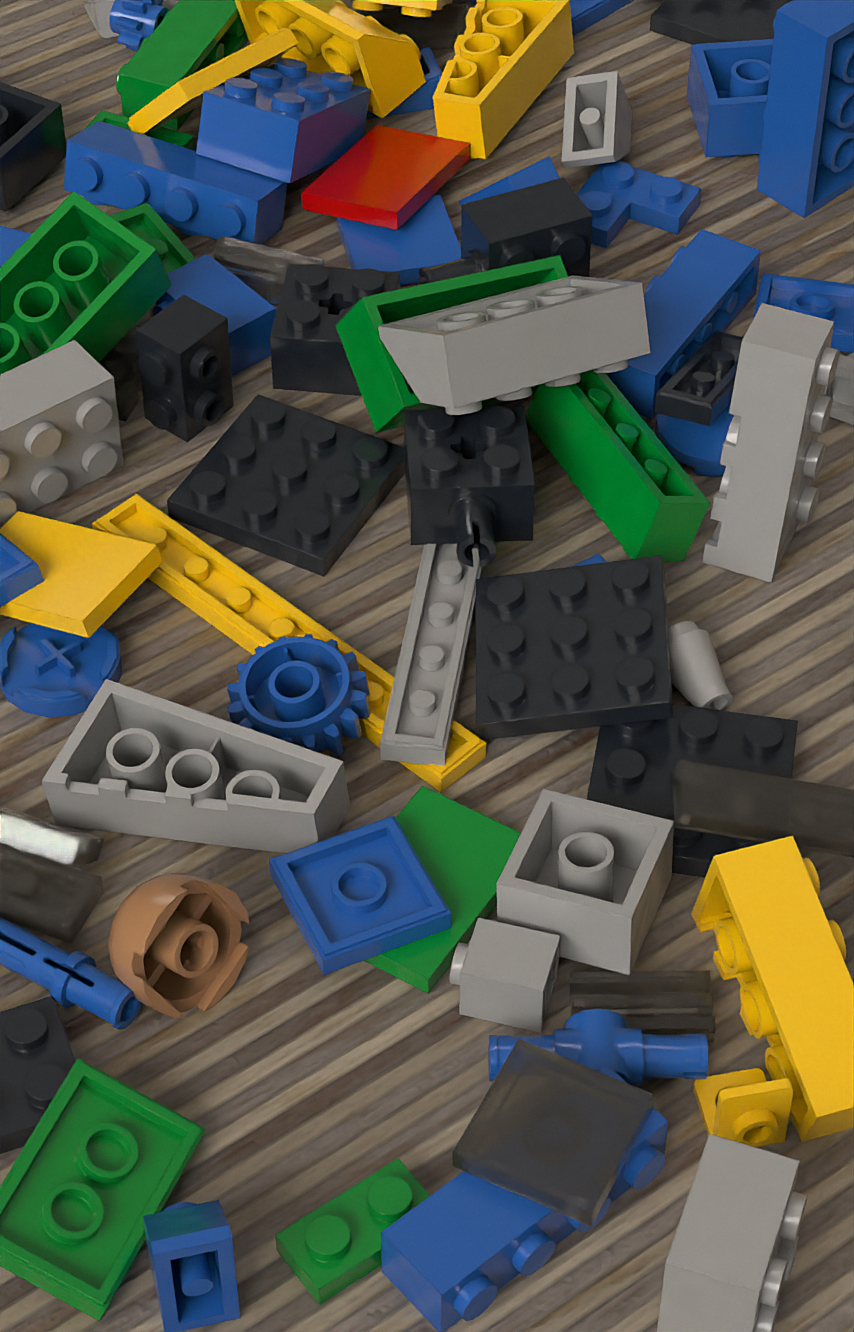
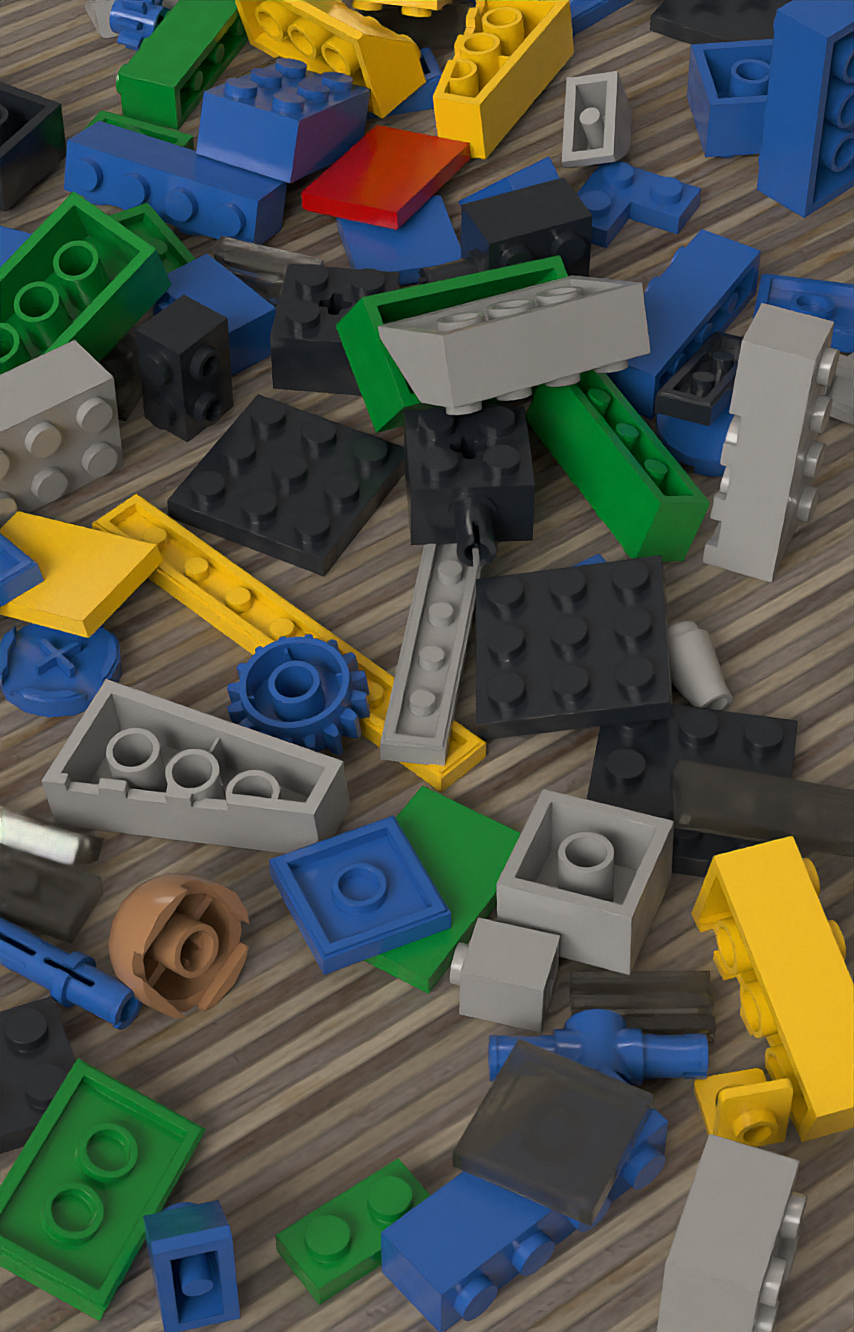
(189, 91): yellow tile -> none

